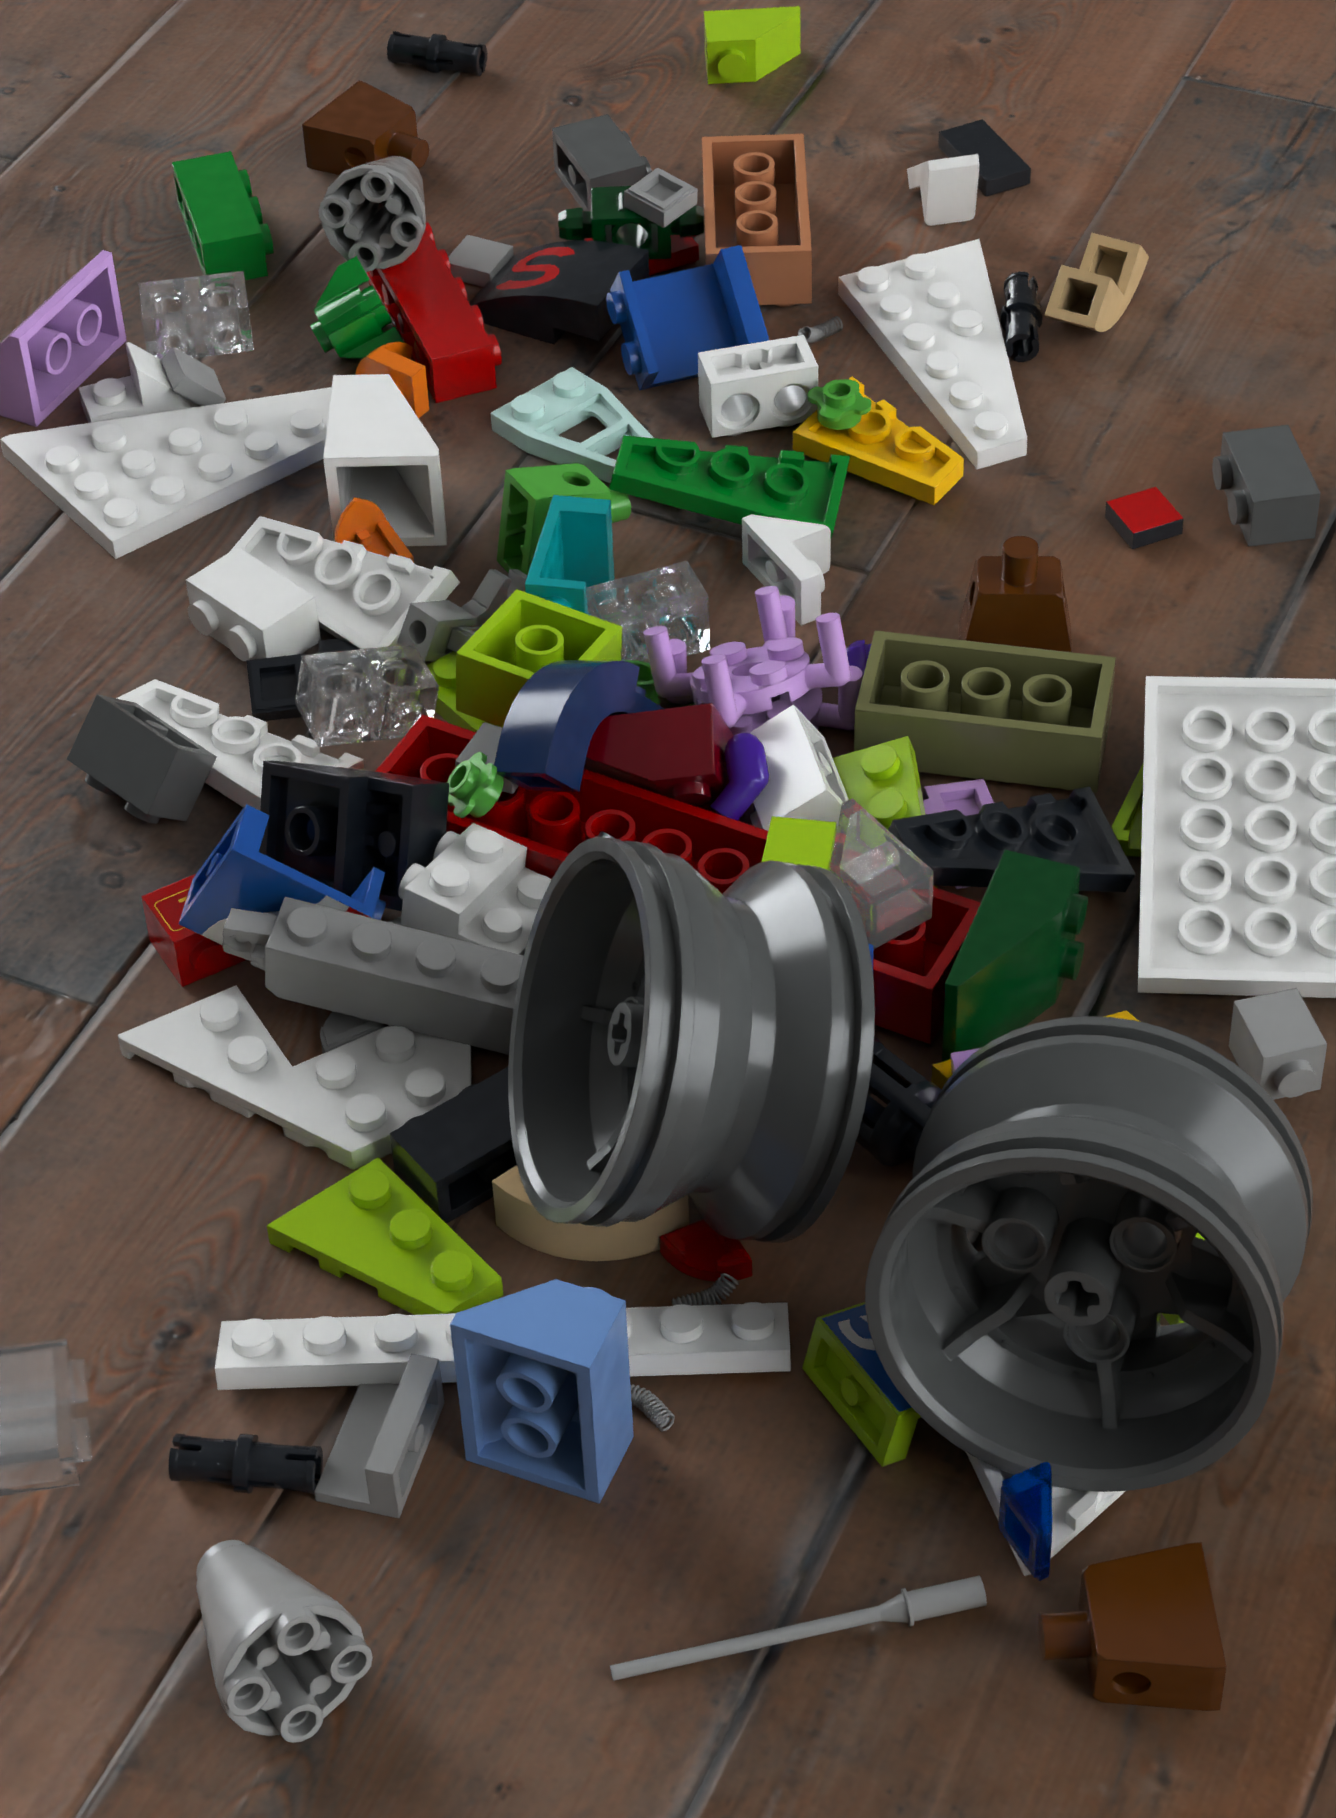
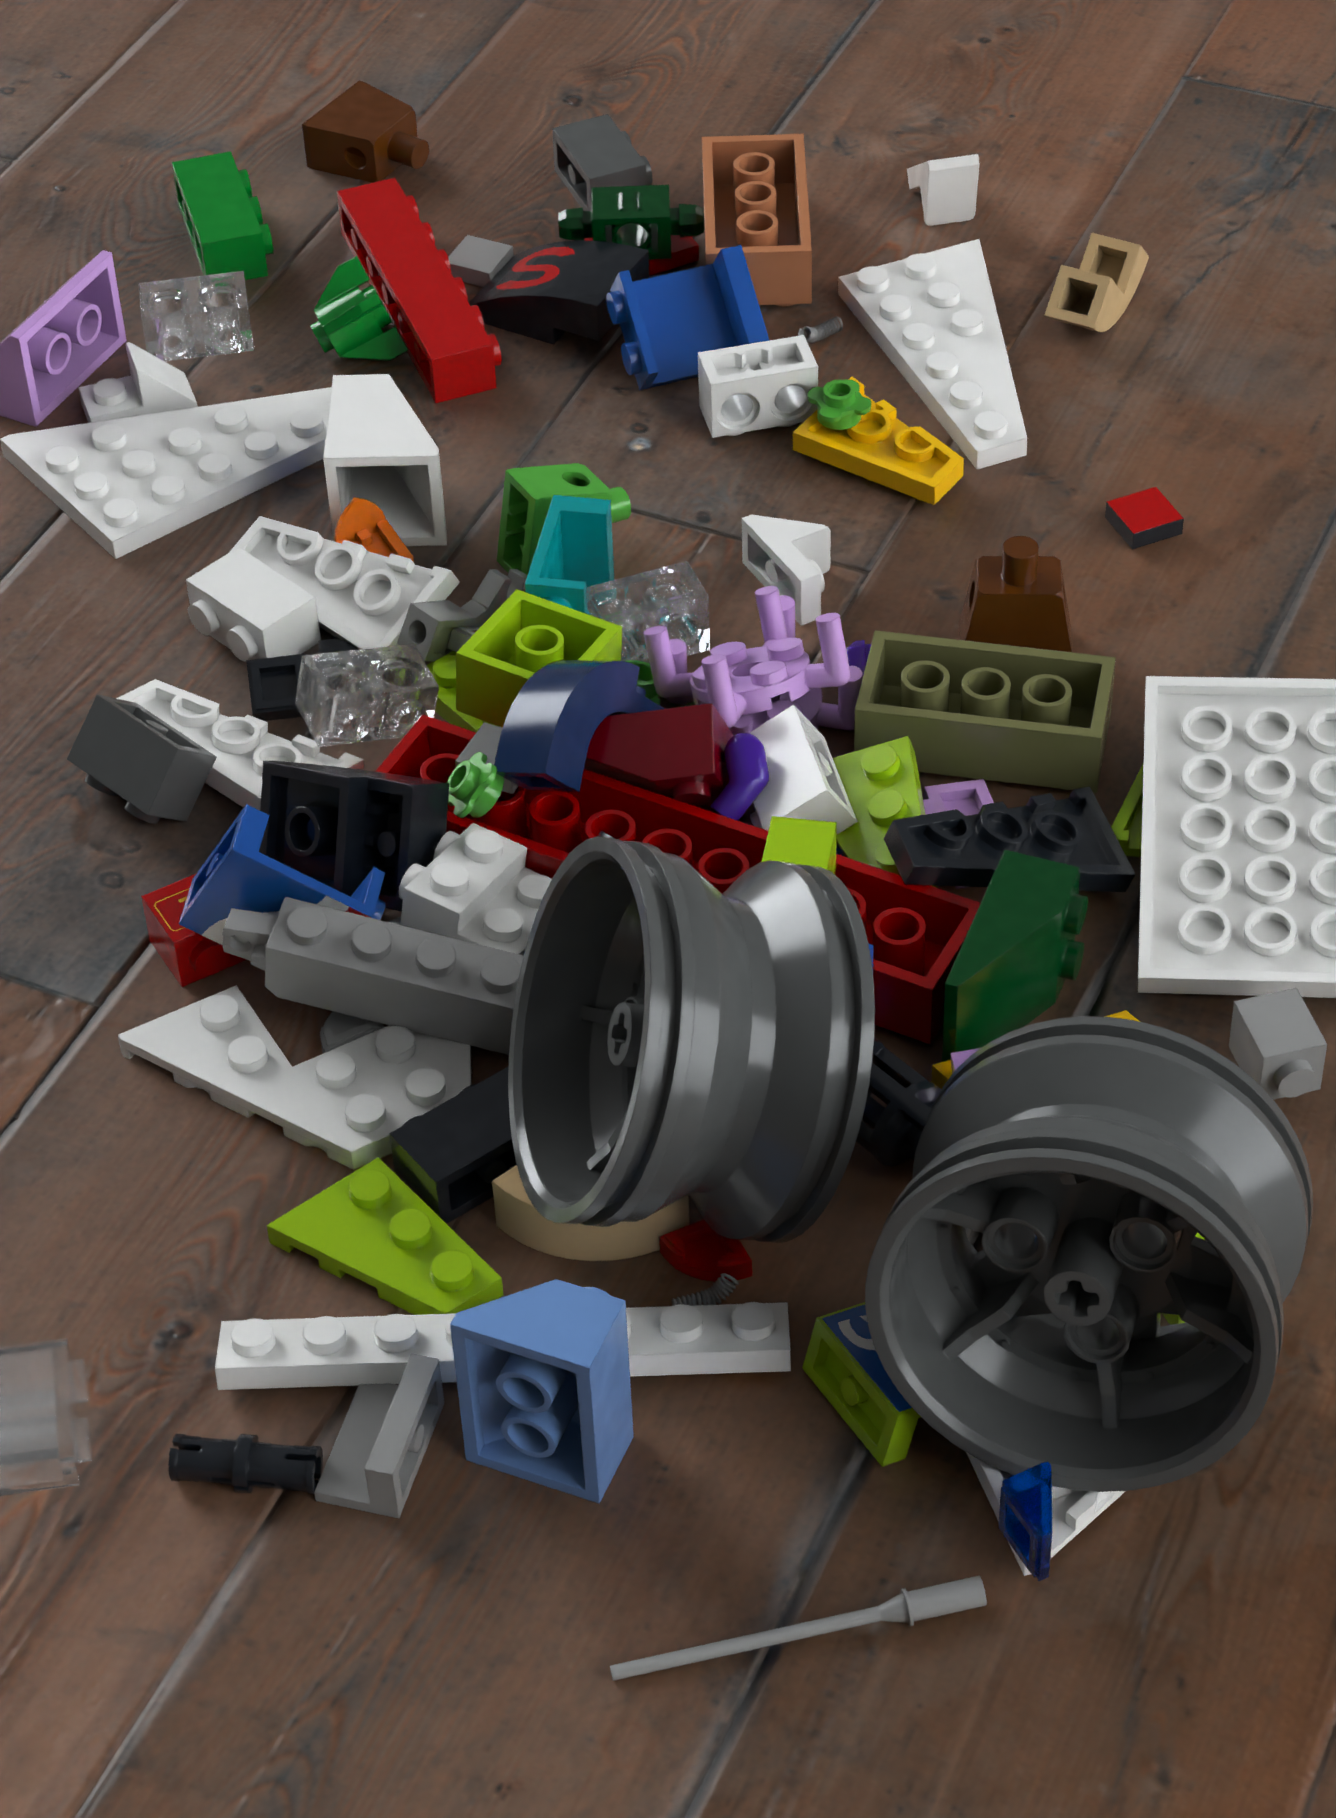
(192, 379): light grey tile -> none
(275, 1643): light grey cone -> none
(376, 212): light grey cone -> none
(407, 374): orange plate -> none
(437, 53): black pin -> none
(555, 406): light aqua plate -> none
(651, 1407): light grey leg -> none
(660, 197): light grey tile -> none
(730, 481): green wing -> none
(749, 42): lime slope -> none
(881, 874): clear slope -> none
(998, 163): black tile -> none
(1021, 316): black pin -> none
(1144, 1631): reddish brown torso -> none
(1267, 485): dark grey brick -> none

